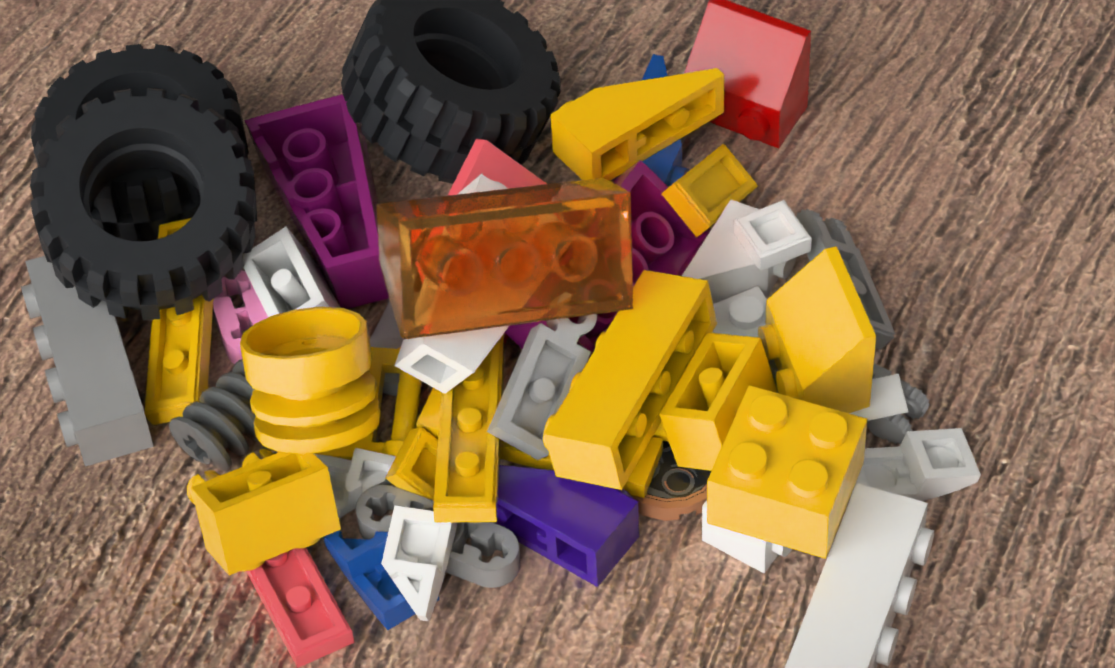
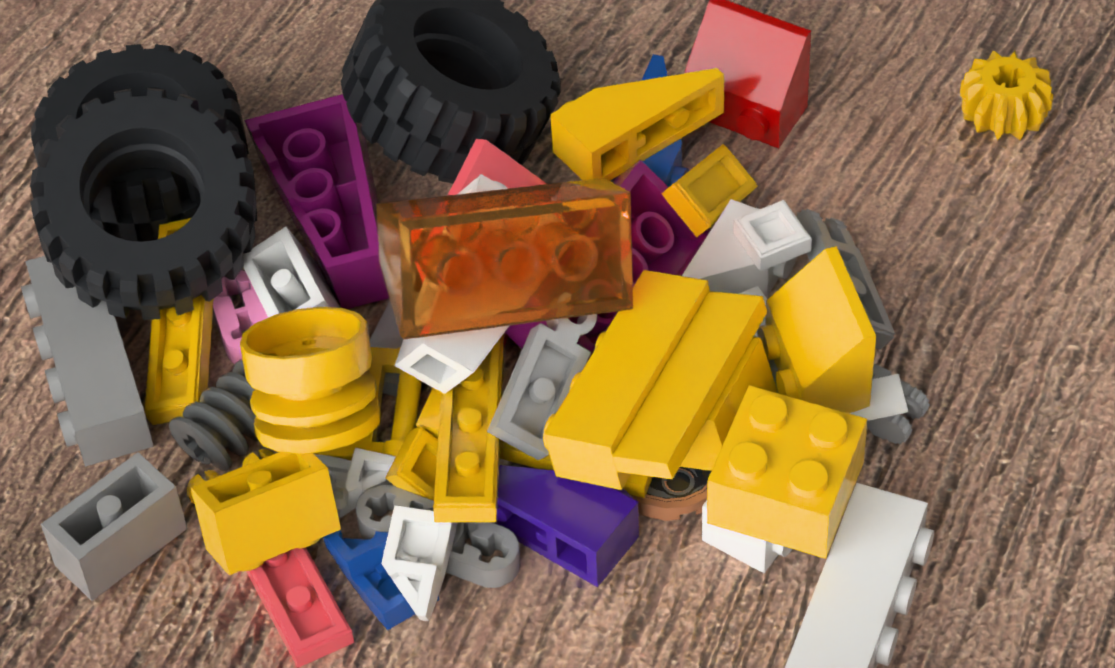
(114, 526): none -> light grey brick
(689, 385): none -> yellow tile
(922, 466): white slope -> none
(1006, 95): none -> yellow gear

